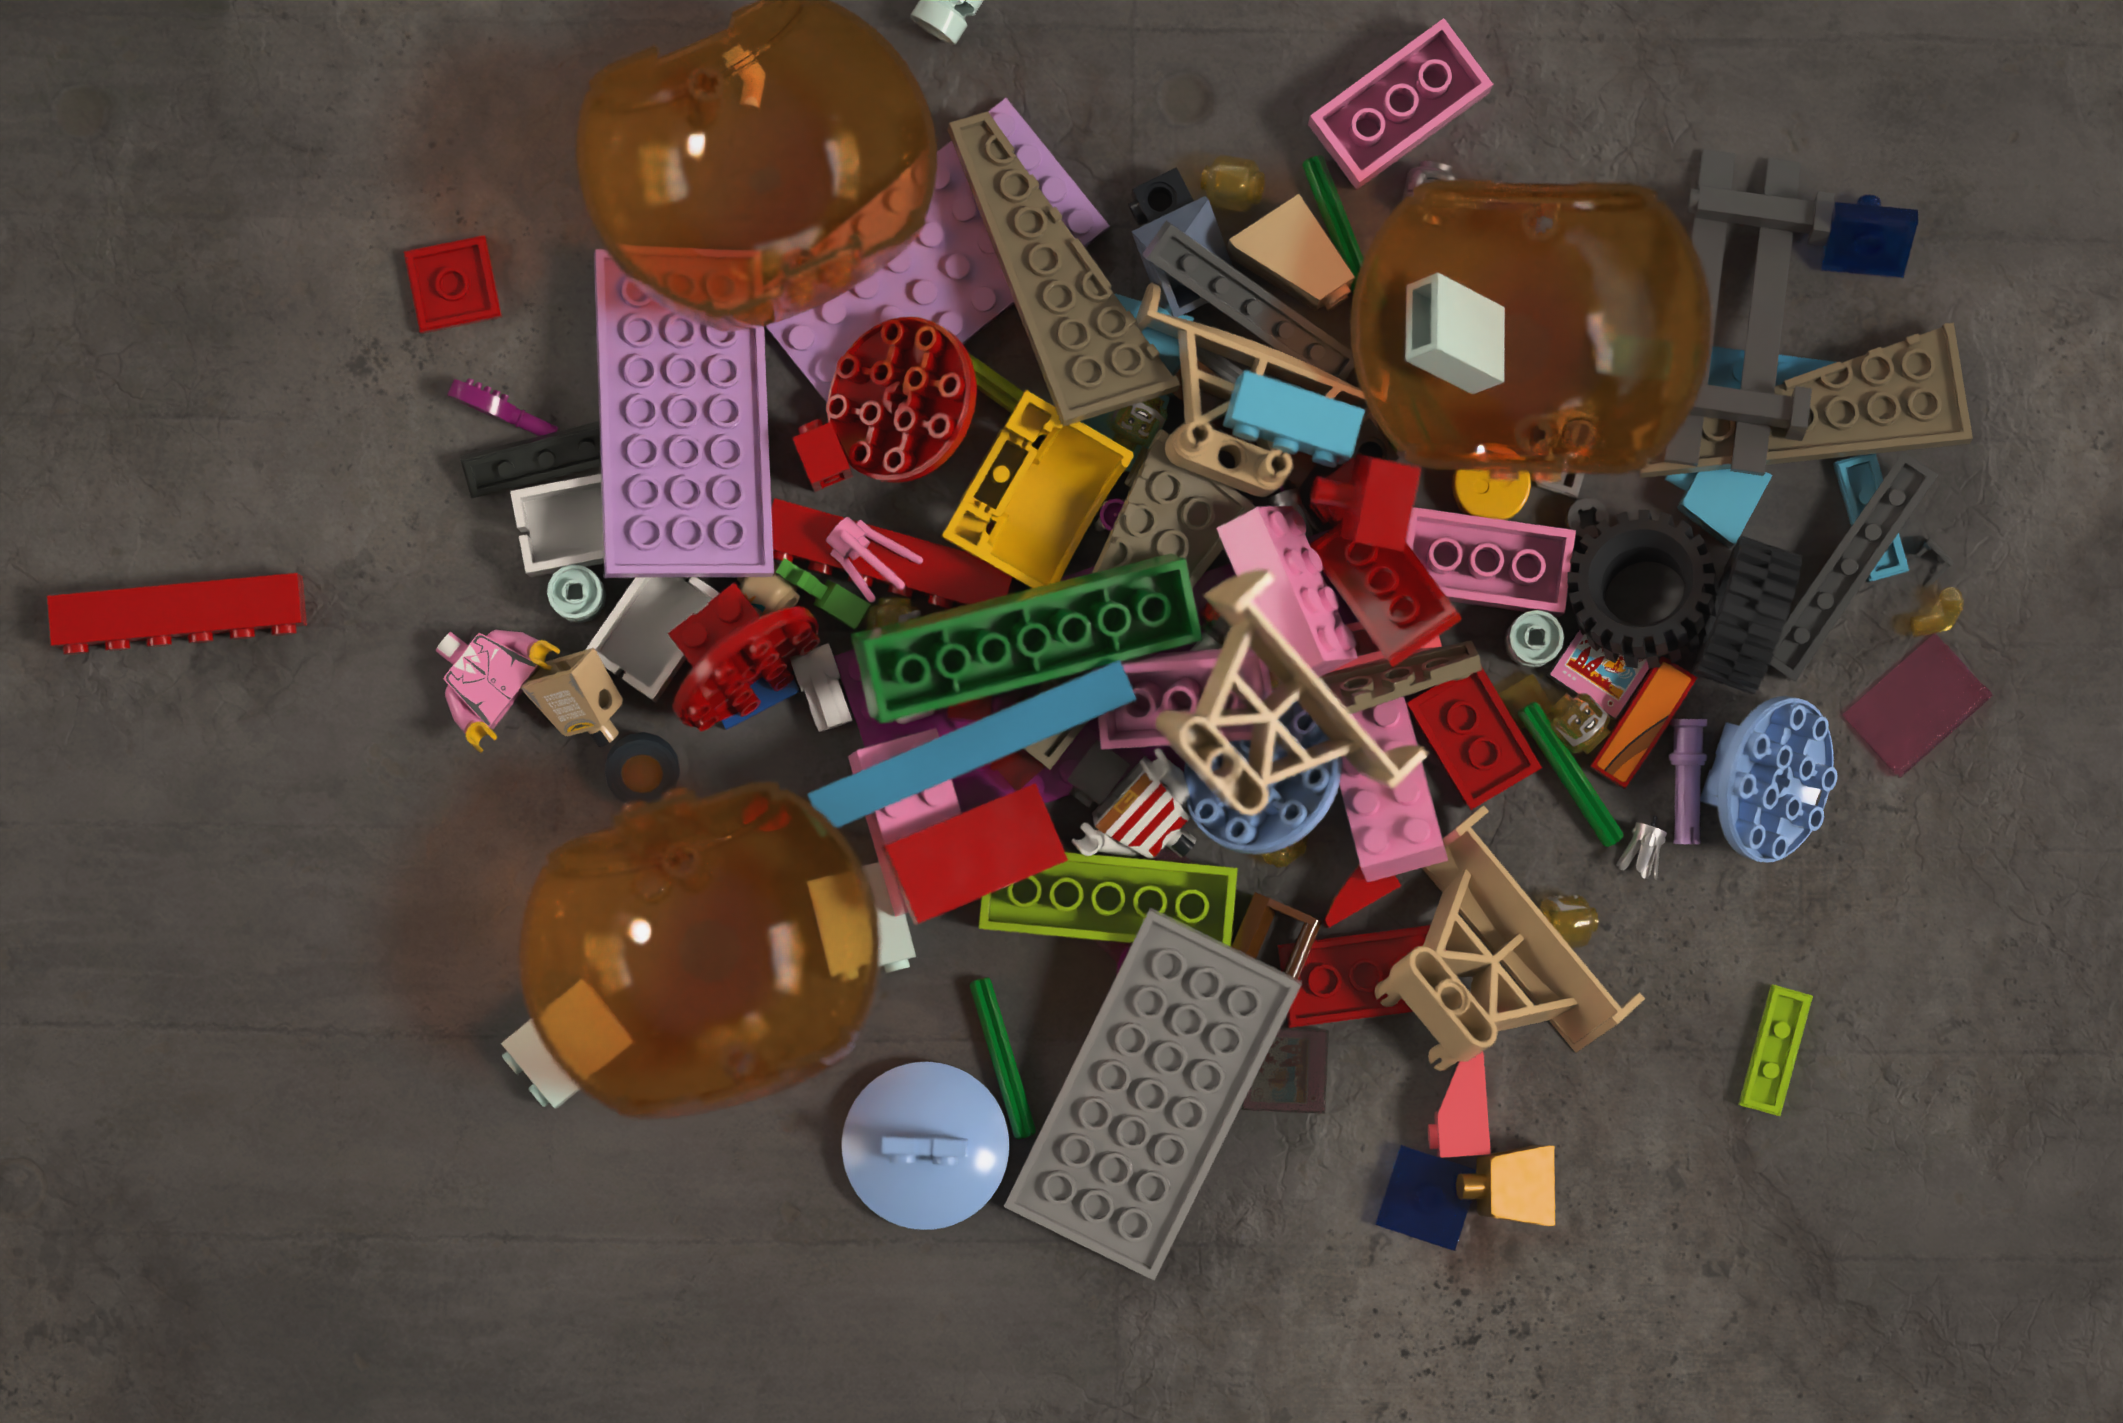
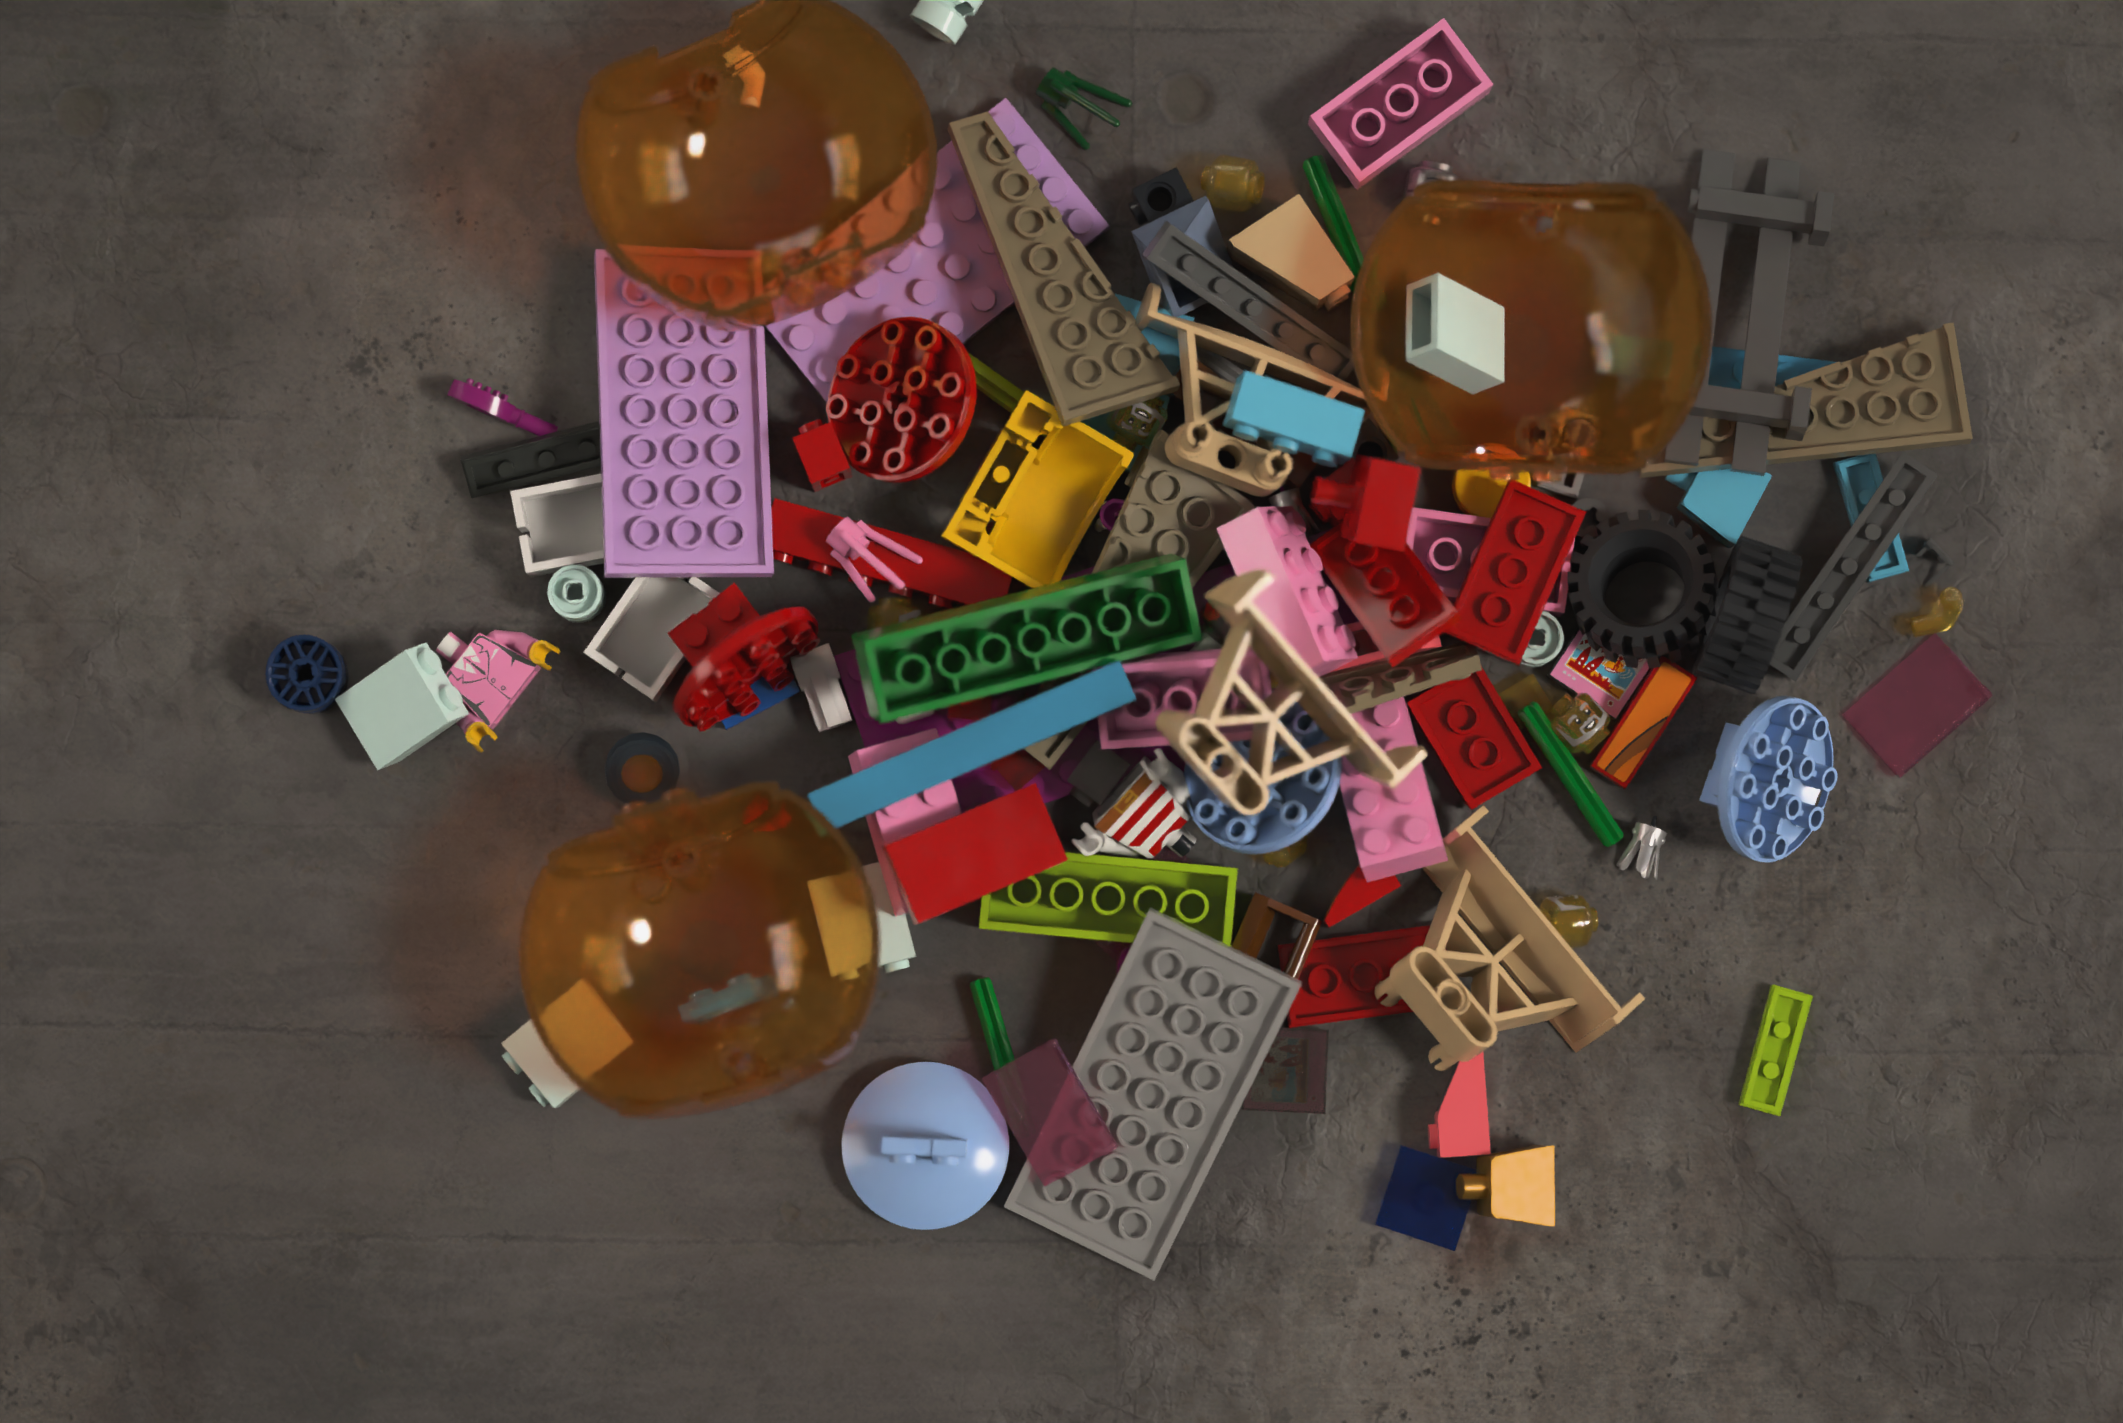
(177, 611): red brick -> none
(287, 682): none -> dark blue wheel
(402, 706): none -> light aqua brick
(453, 284): red tile -> none
(577, 695): tan torso -> none
(741, 991): none -> clear light blue plate
(769, 593): tan head -> none
(829, 597): bright green piece -> none
(1049, 1112): none -> clear pink piece
(1061, 90): none -> dark green plant
(1514, 571): none -> red tile
(1687, 758): lavender pin -> none
(1869, 238): clear blue tile -> none

